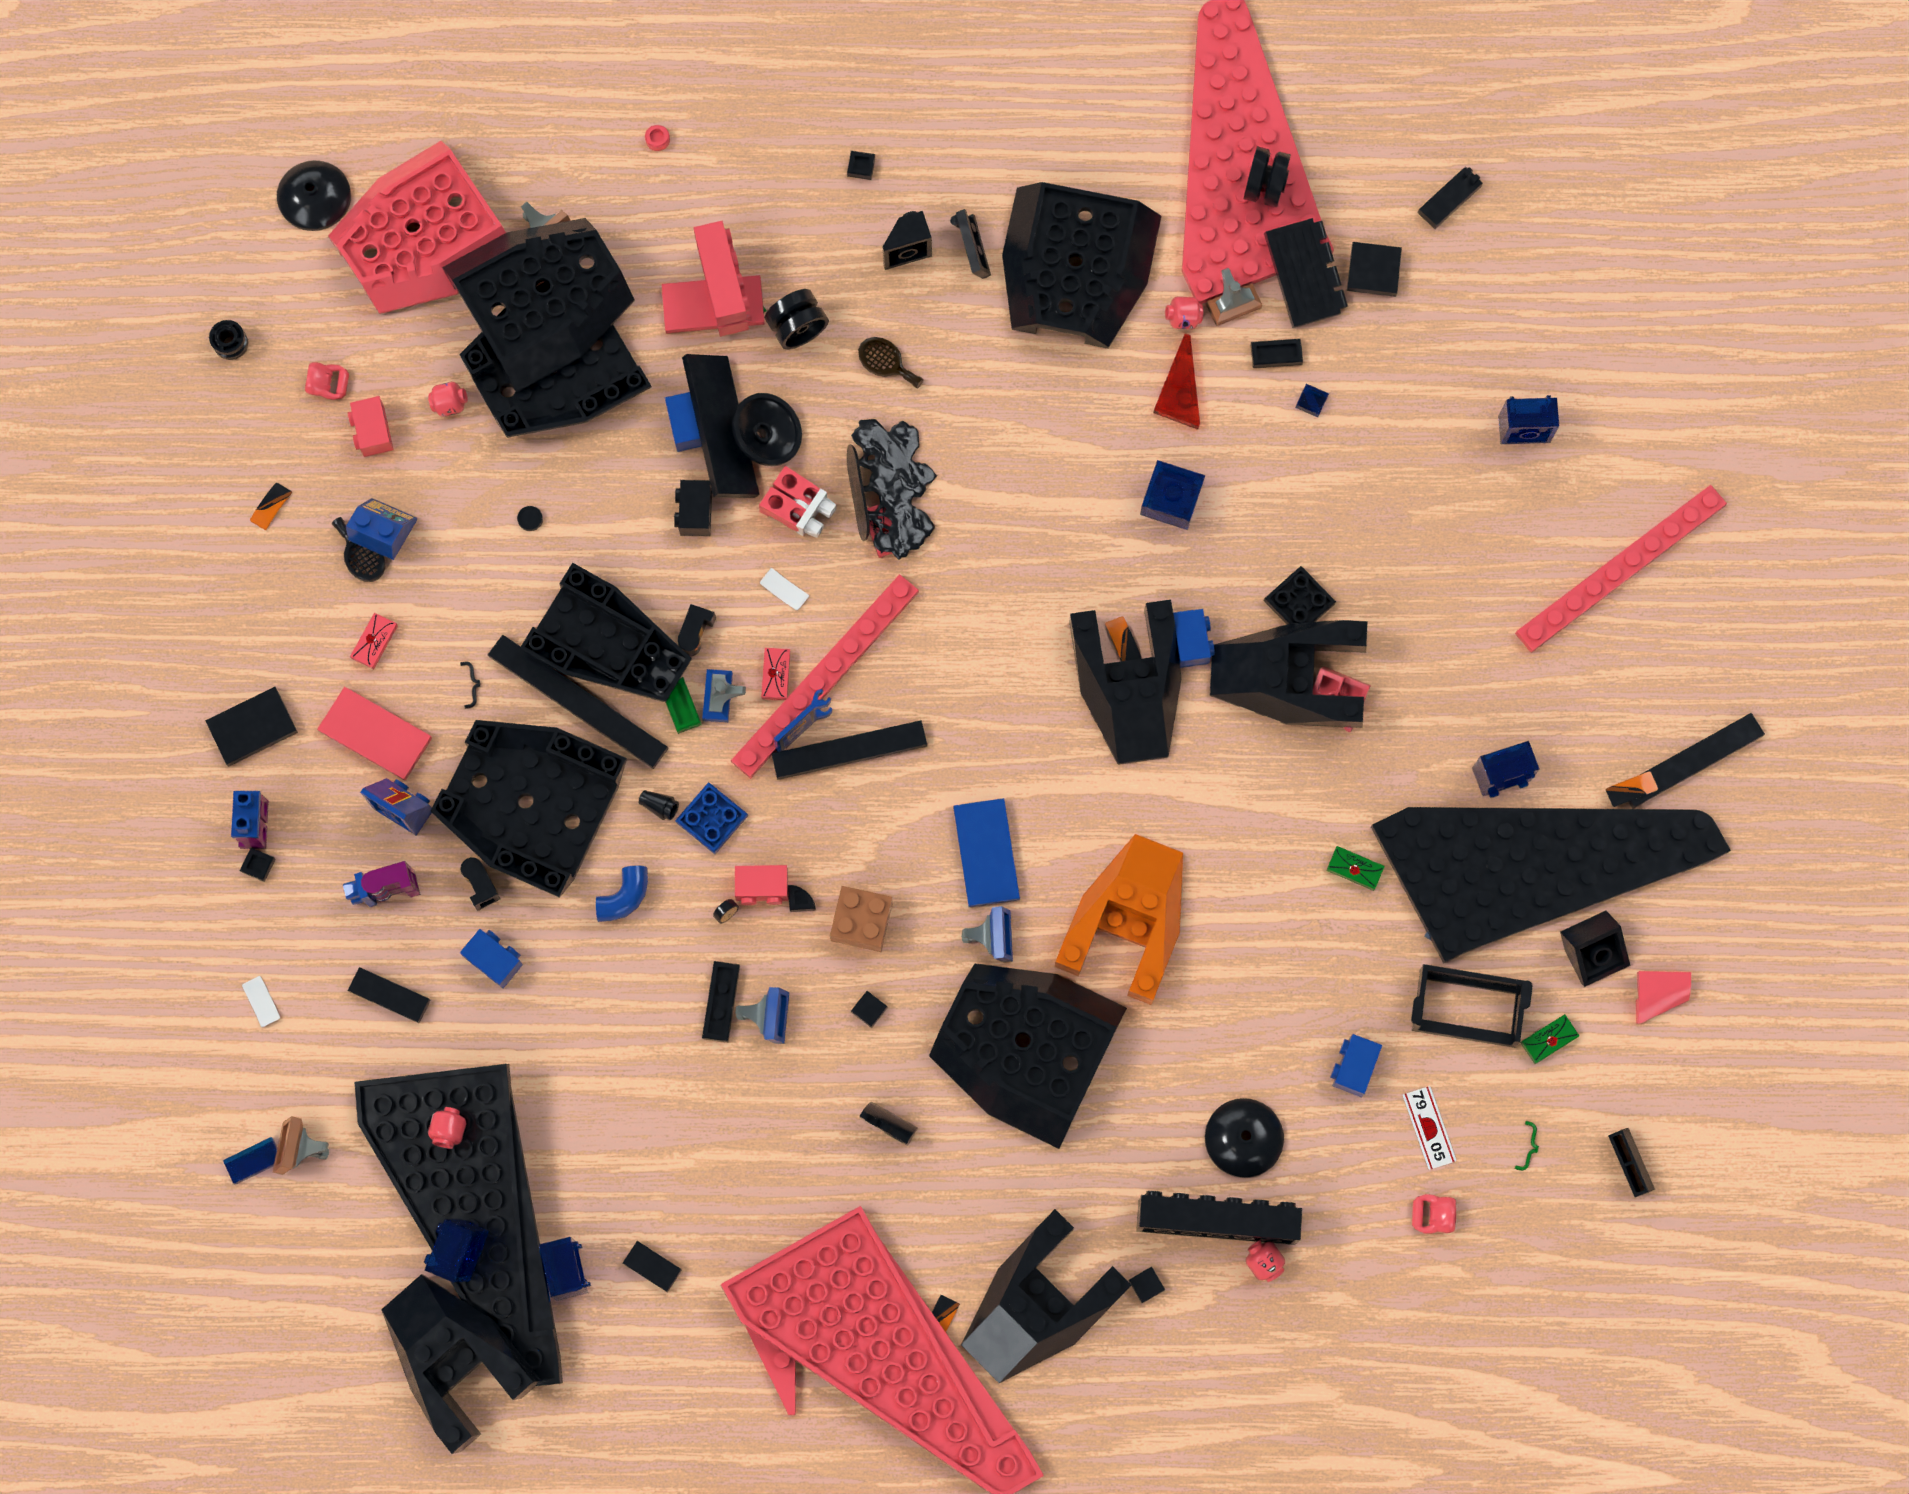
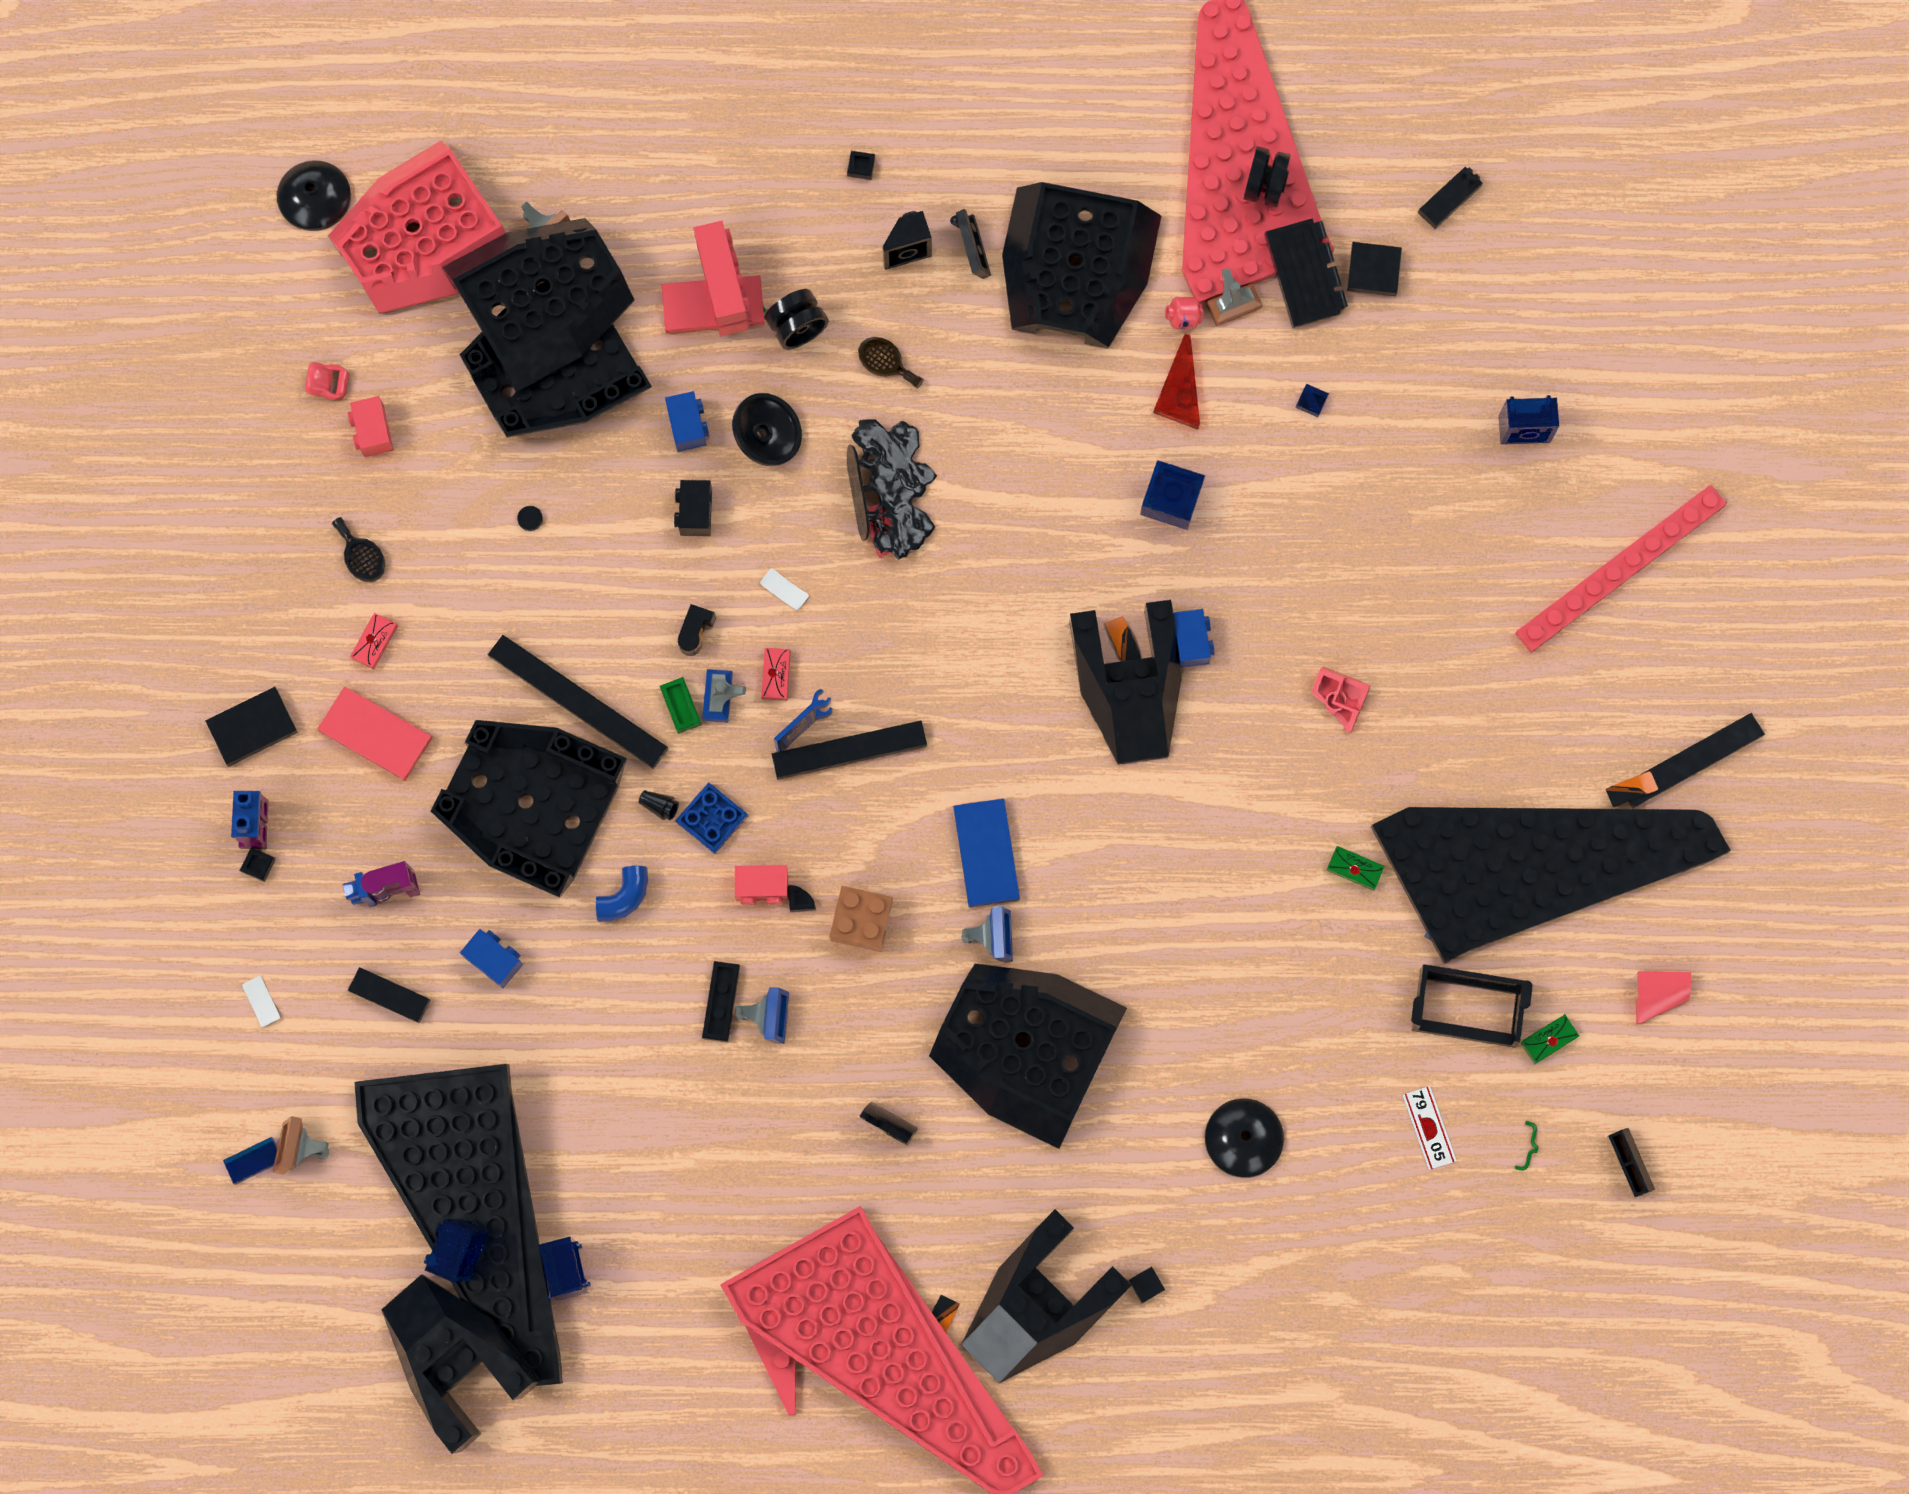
(225, 329): black wheel -> none
(270, 505): sticker -> none
(379, 527): blue slope -> none
(398, 804): blue slope -> none
(447, 399): coral head -> none
(447, 1128): coral head -> none
(474, 687): black piece -> none
(476, 874): black leg -> none
(605, 639): black wedge -> none
(652, 1266): black tile -> none
(657, 138): coral tile -> none
(714, 406): black tile -> none
(725, 911): black tile -> none
(797, 503): coral hips -> none
(827, 672): coral plate -> none
(869, 1009): black tile -> none
(1136, 902): orange wedge -> none
(1219, 1219): black brick -> none
(1265, 1261): coral head -> none
(1275, 673): black wedge -> none
(1276, 353): black tile -> none
(1299, 598): black tile -> none
(1356, 1065): blue brick -> none
(1441, 1214): coral piece -> none
(1505, 769): clear blue container -> none
(1595, 948): black slope -> none

